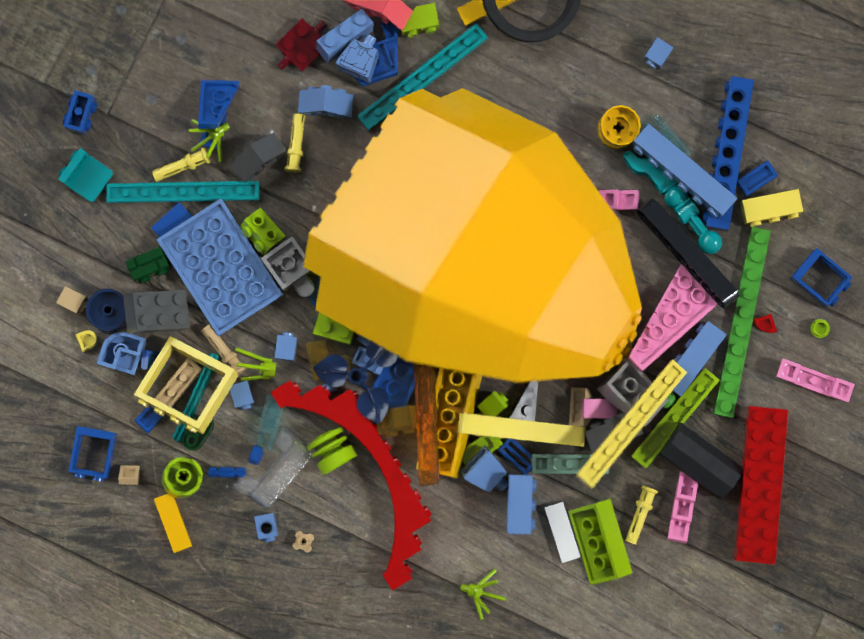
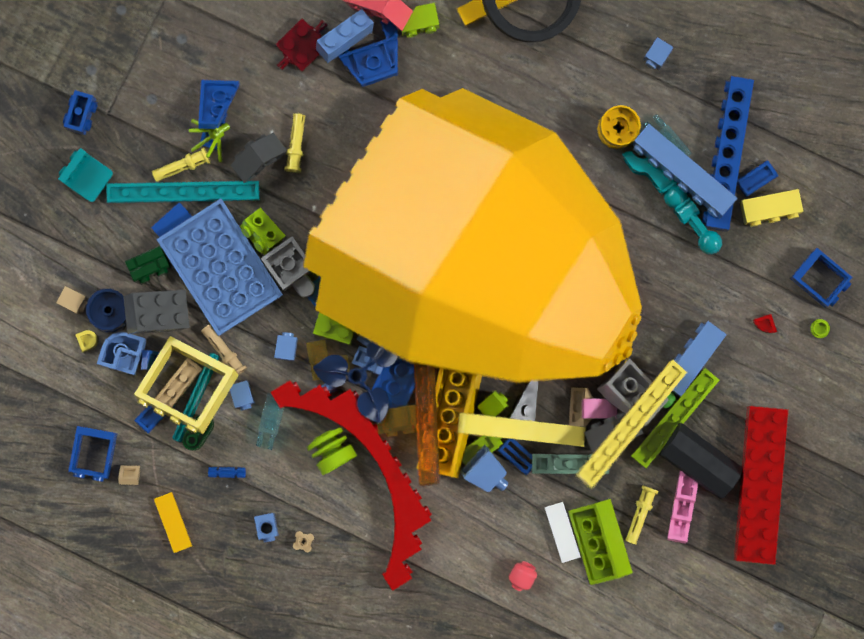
(182, 466): lime brick -> none
(256, 455): blue tile -> none
(267, 368): lime plant -> none
(280, 474): clear windscreen -> none
(326, 102): medium blue brick -> none
(359, 59): medium blue torso -> none
(423, 76): teal tile -> none
(476, 591): lime plant -> none
(520, 504): medium blue brick -> none
(522, 576): none -> coral head
(621, 199): bright pink slope -> none
(676, 314): bright pink wing -> none
(688, 253): black beam -> none
(742, 322): bright green plate -> none
(815, 380): bright pink slope -> none

